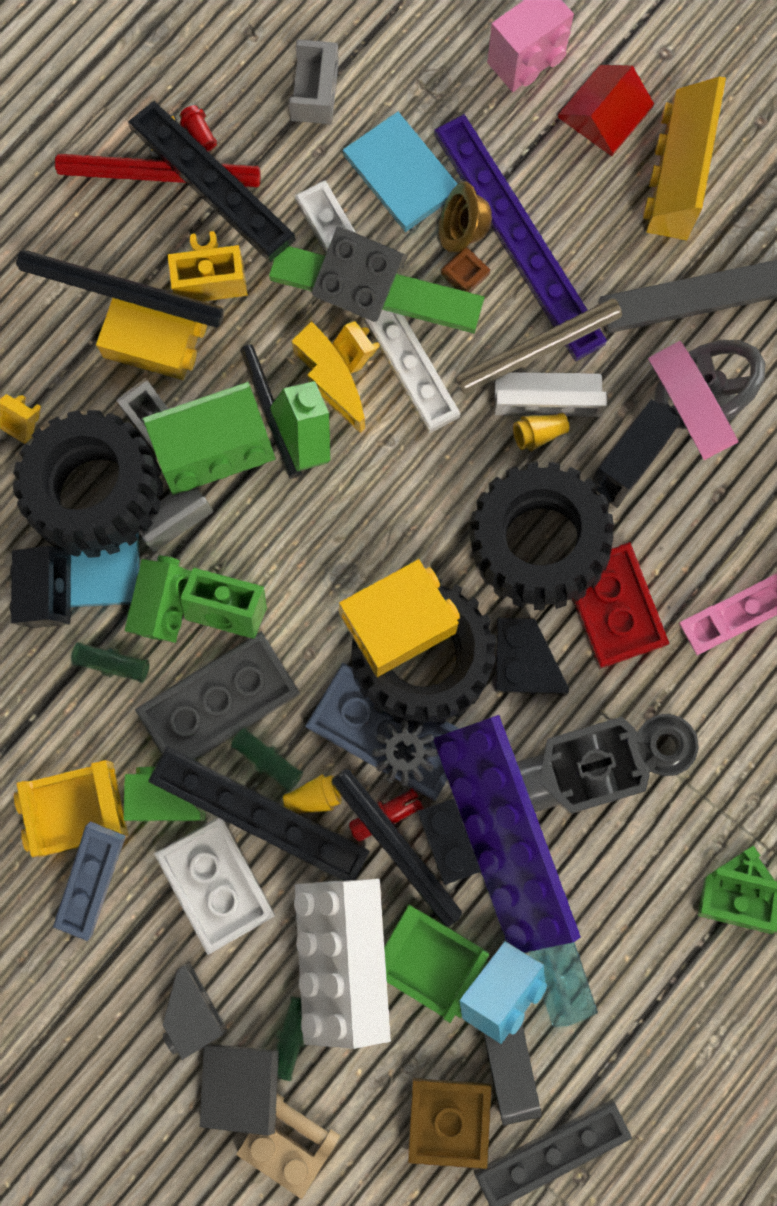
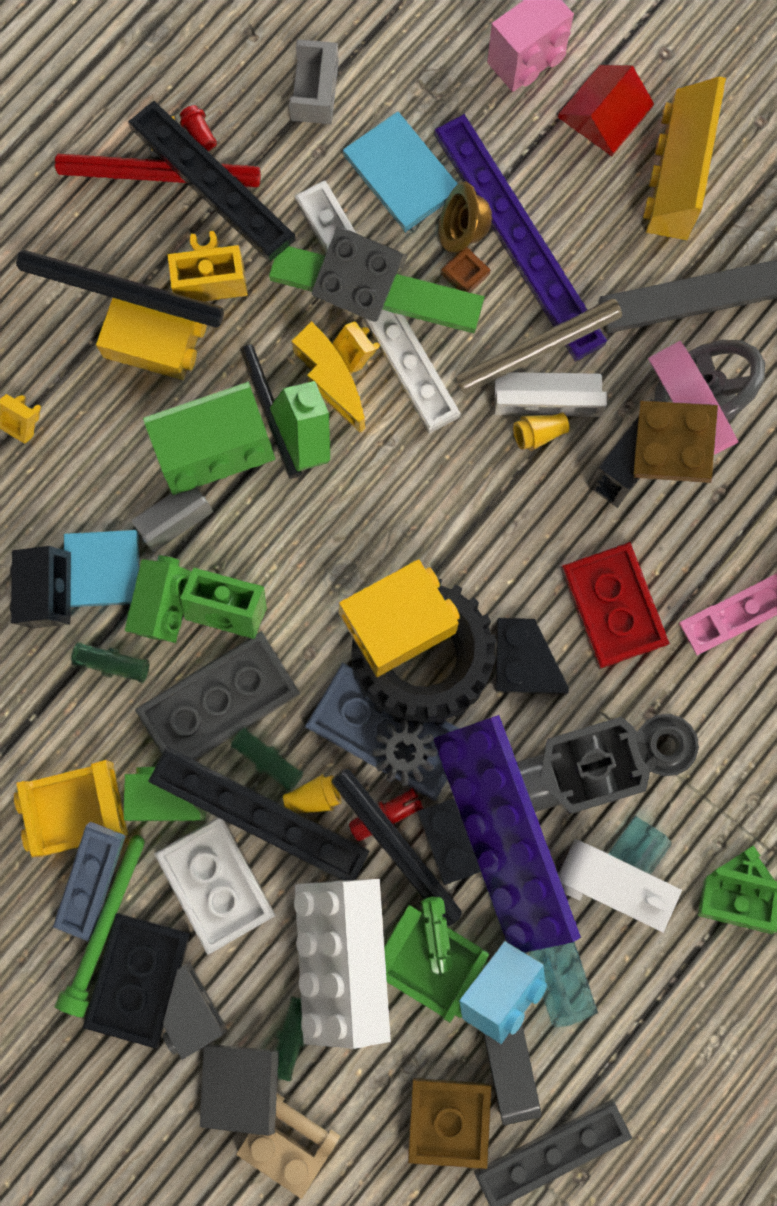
(64, 448): black tyre -> none
(74, 998): none -> bright green piece
(136, 980): none -> black tile
(140, 403): light grey slope -> none
(436, 935): none -> bright green axle
(549, 490): black tyre -> none
(617, 885): none -> white door
(641, 846): none -> clear light blue slope
(675, 441): none -> pearl gold plate

